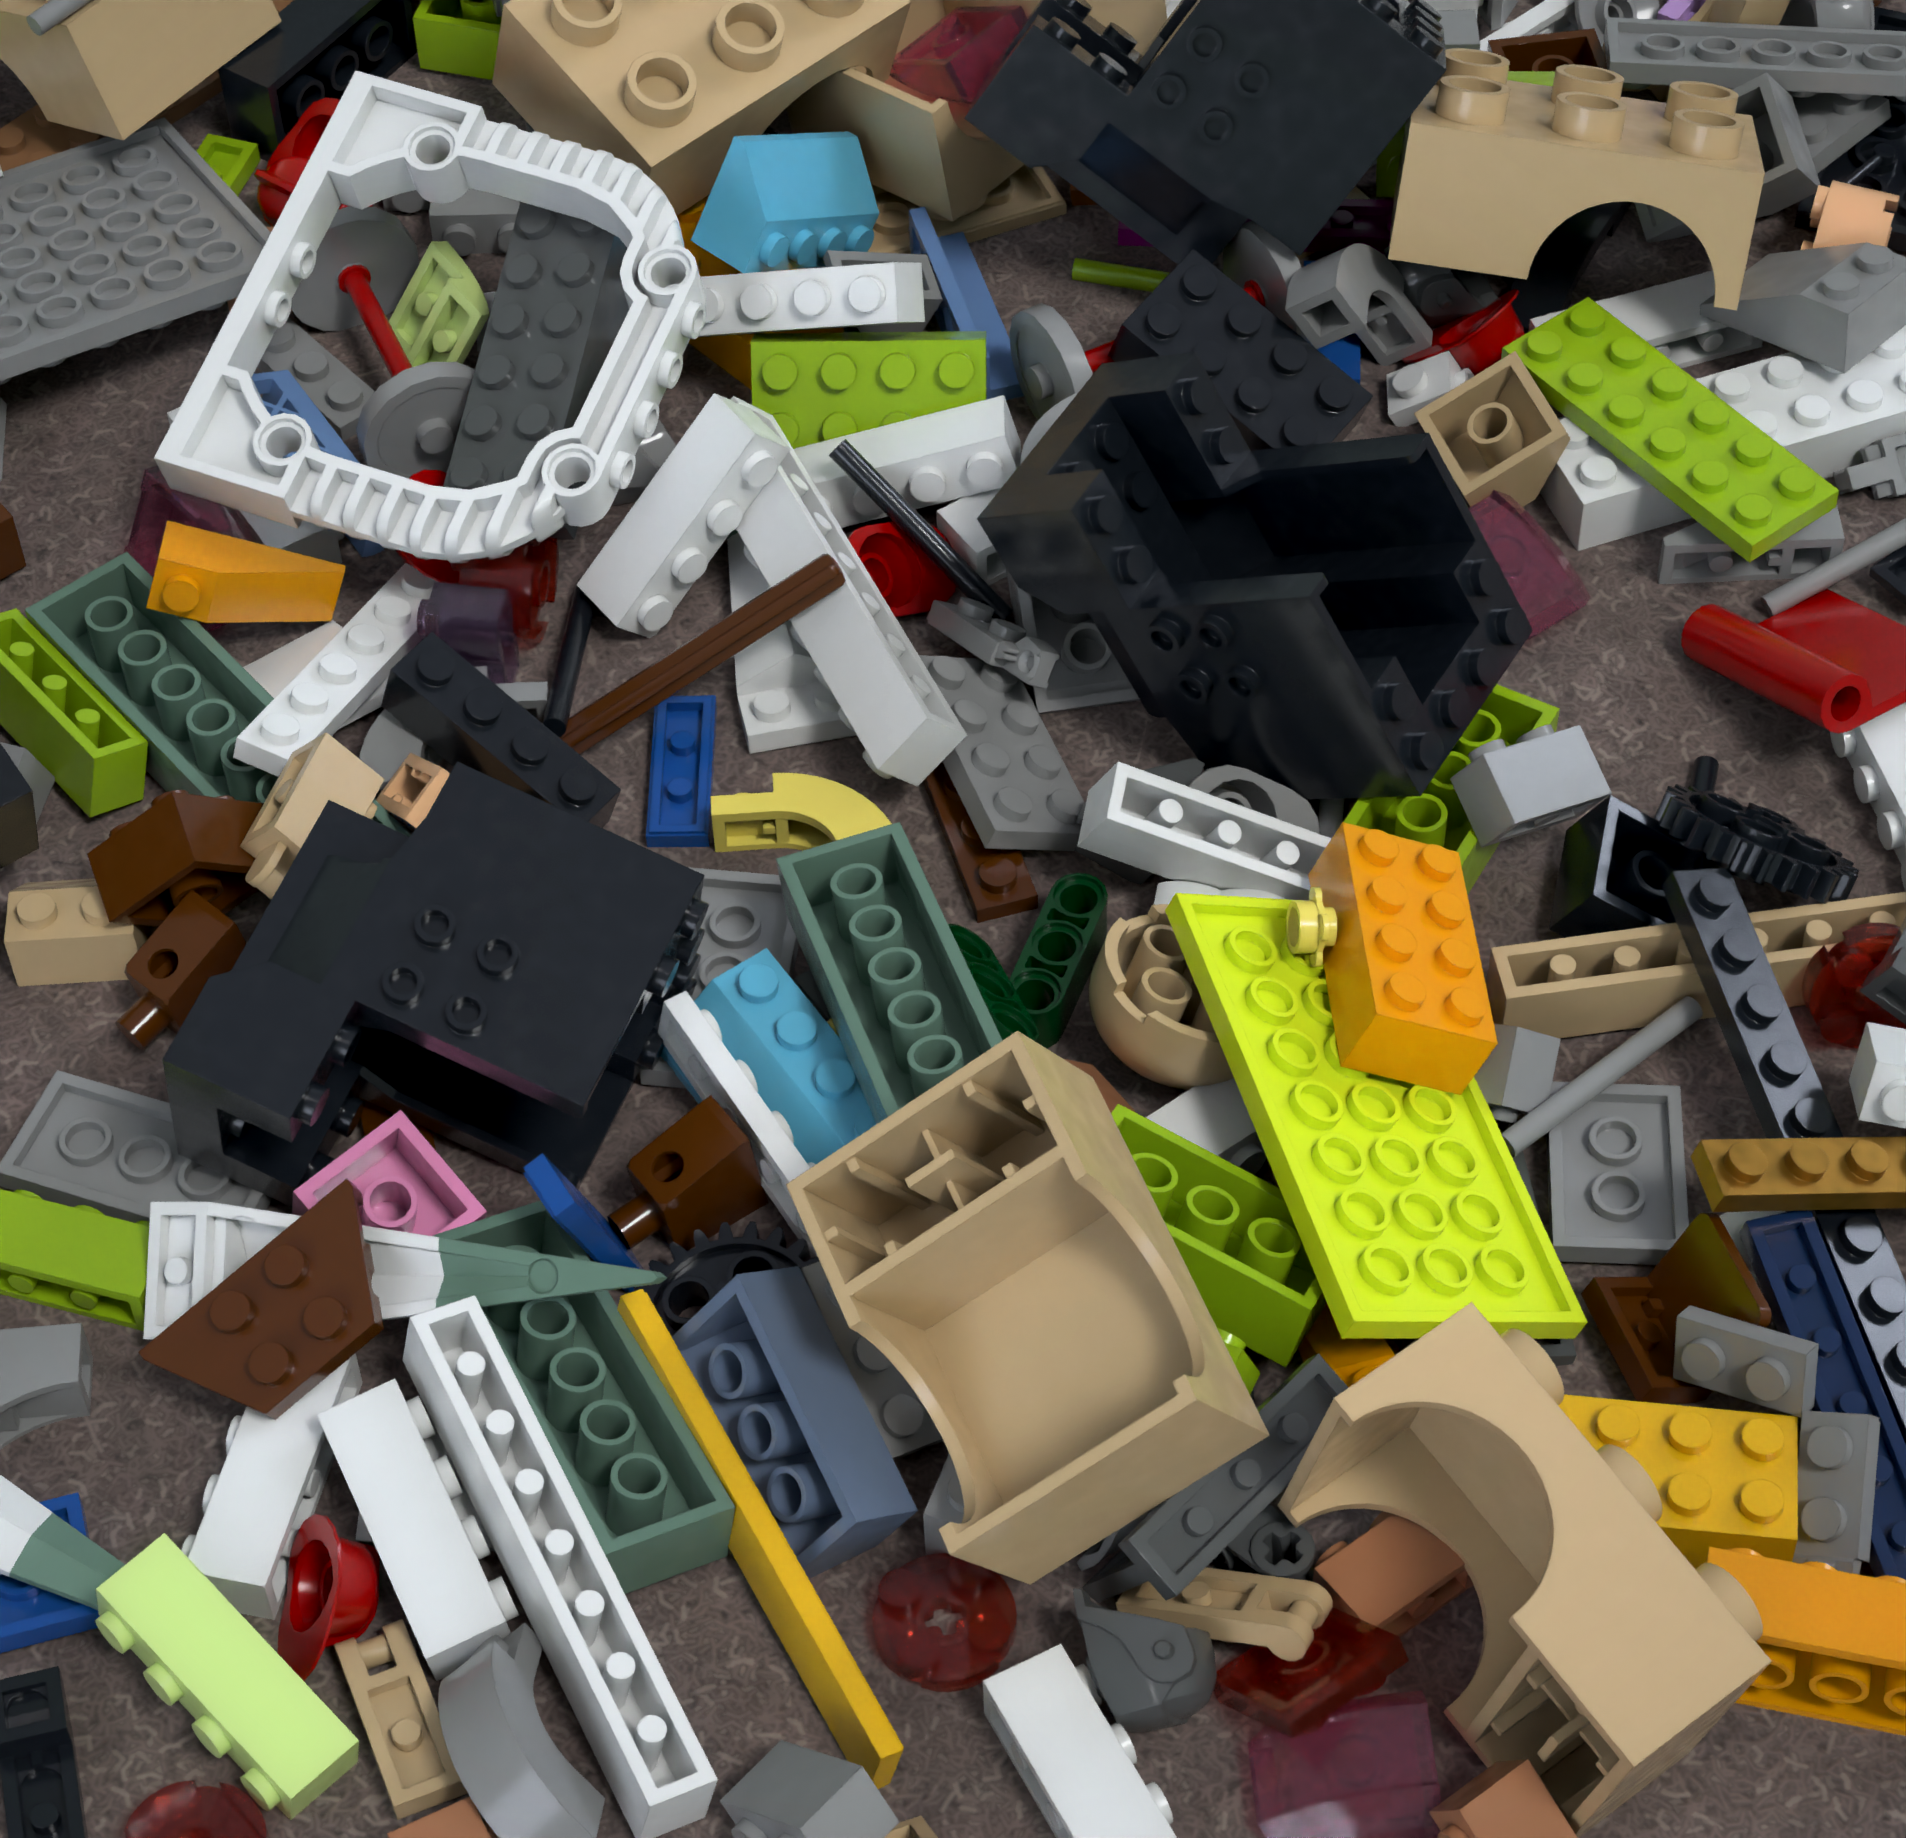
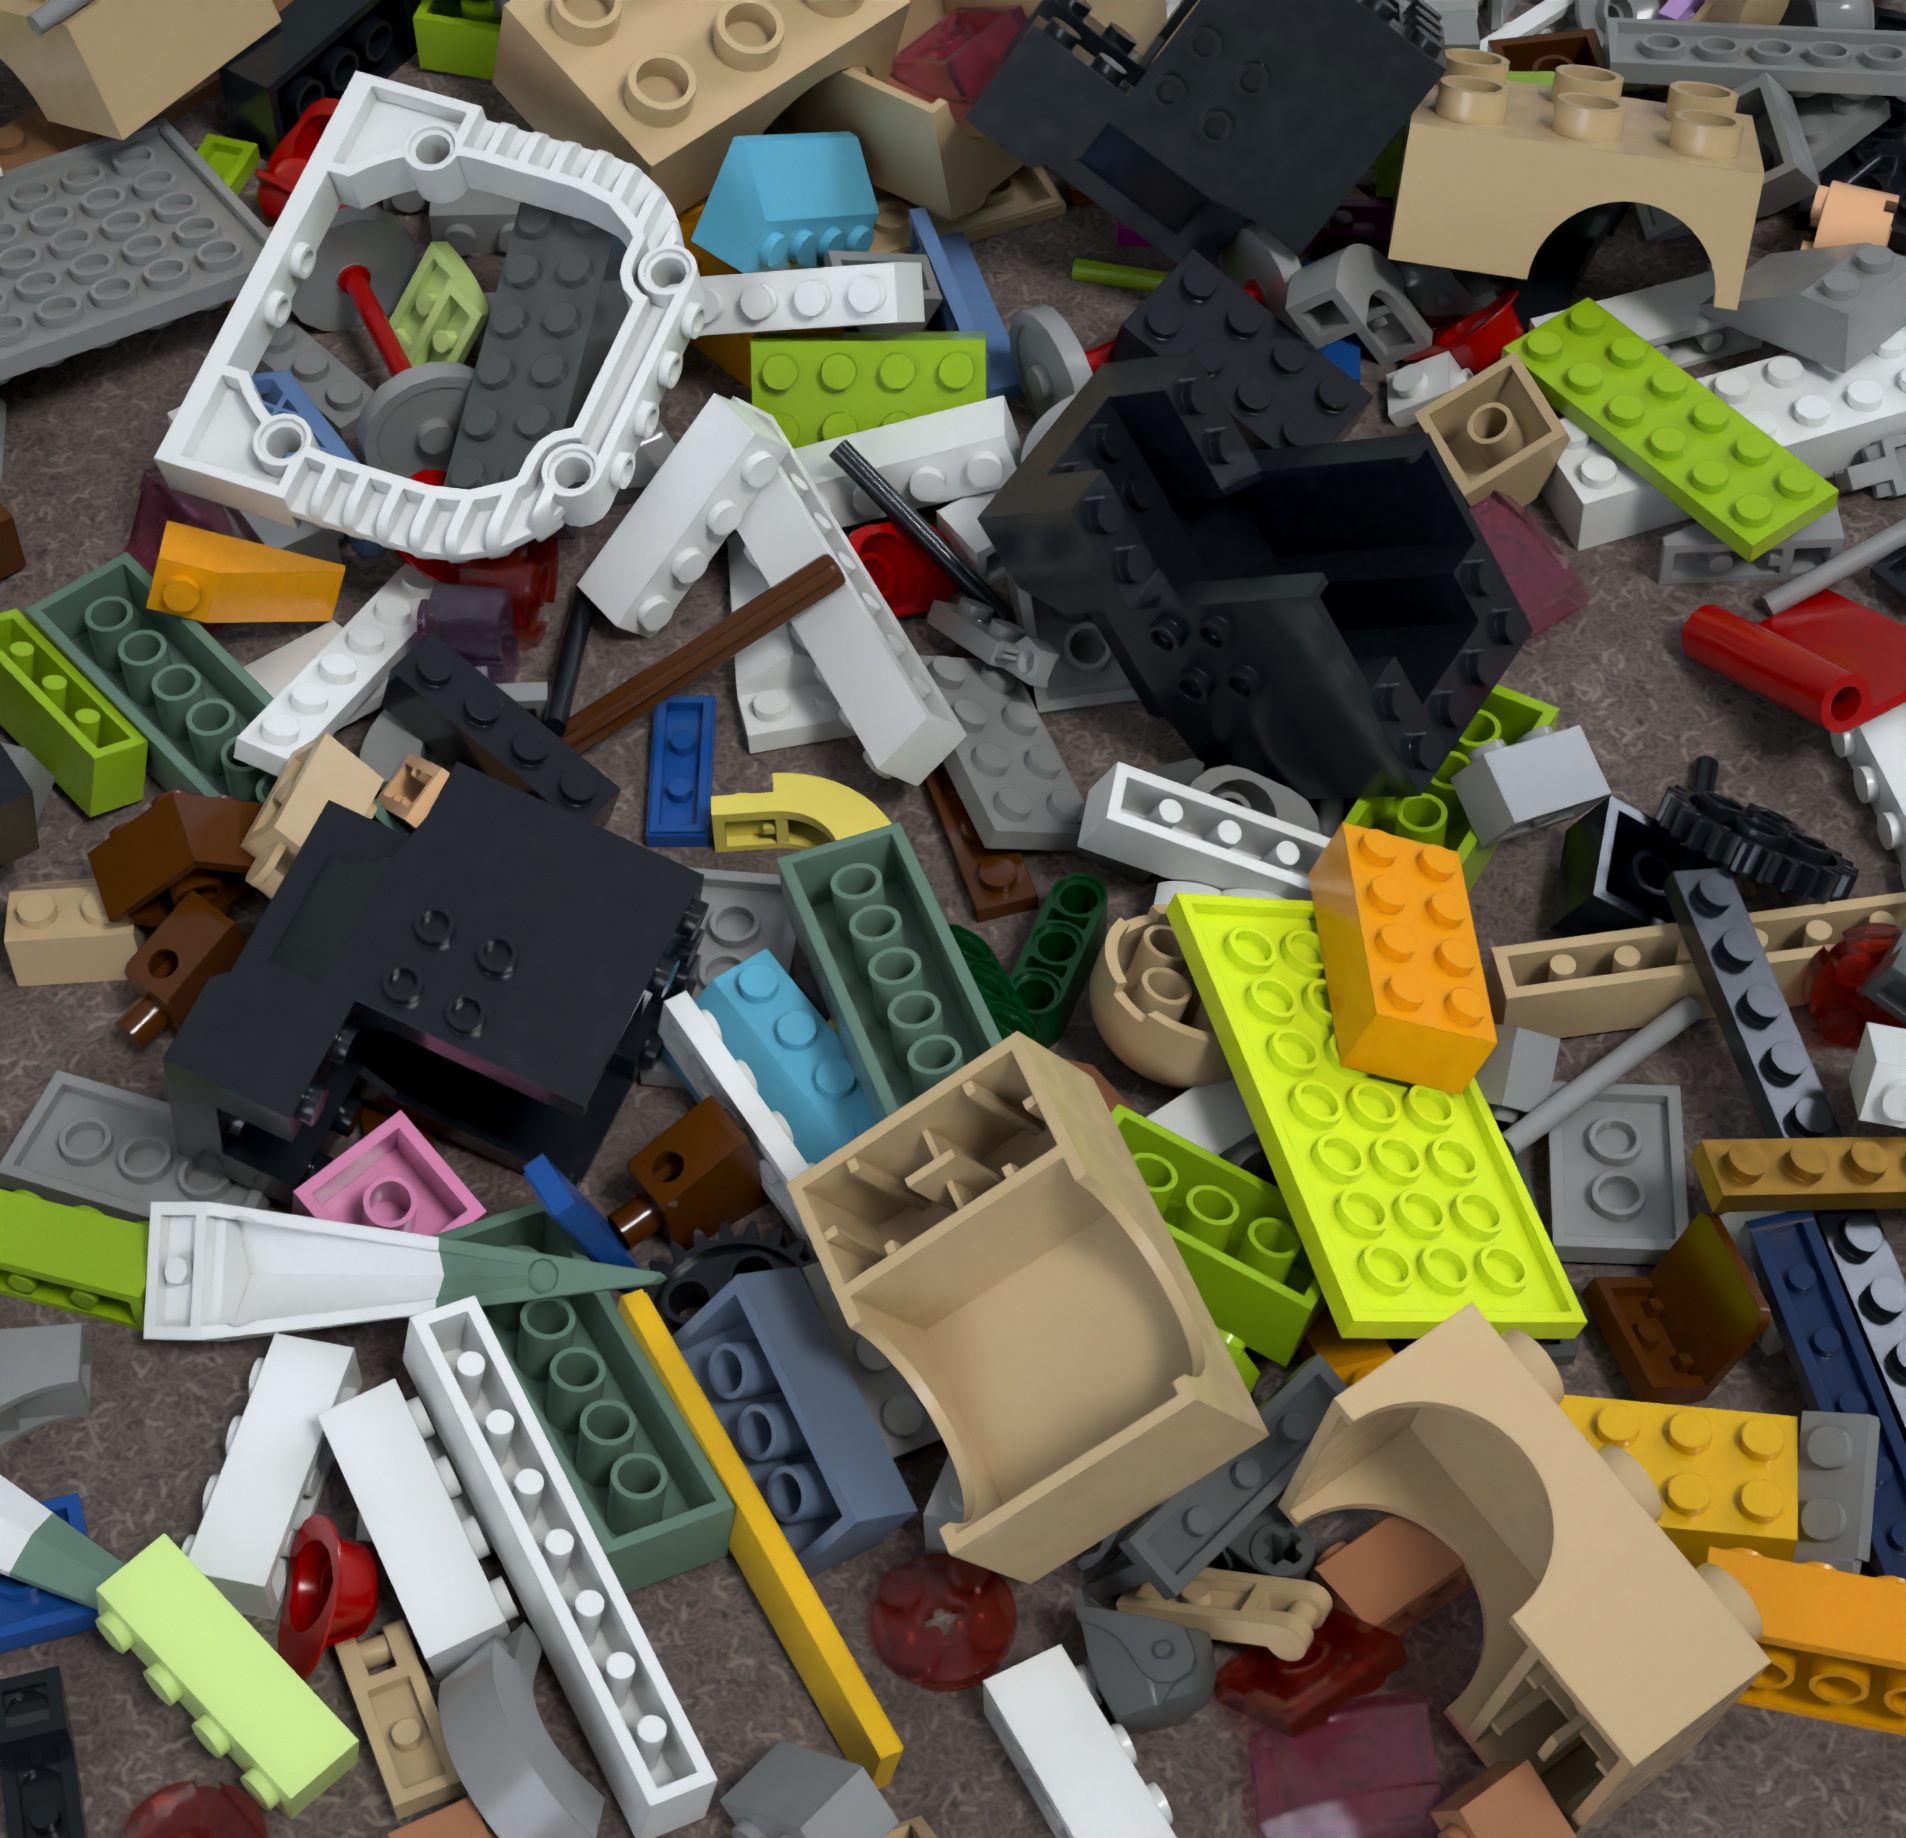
(282, 1314): reddish brown wing -> none
(1311, 927): light yellow plate -> none
(1745, 1361): light grey plate -> none

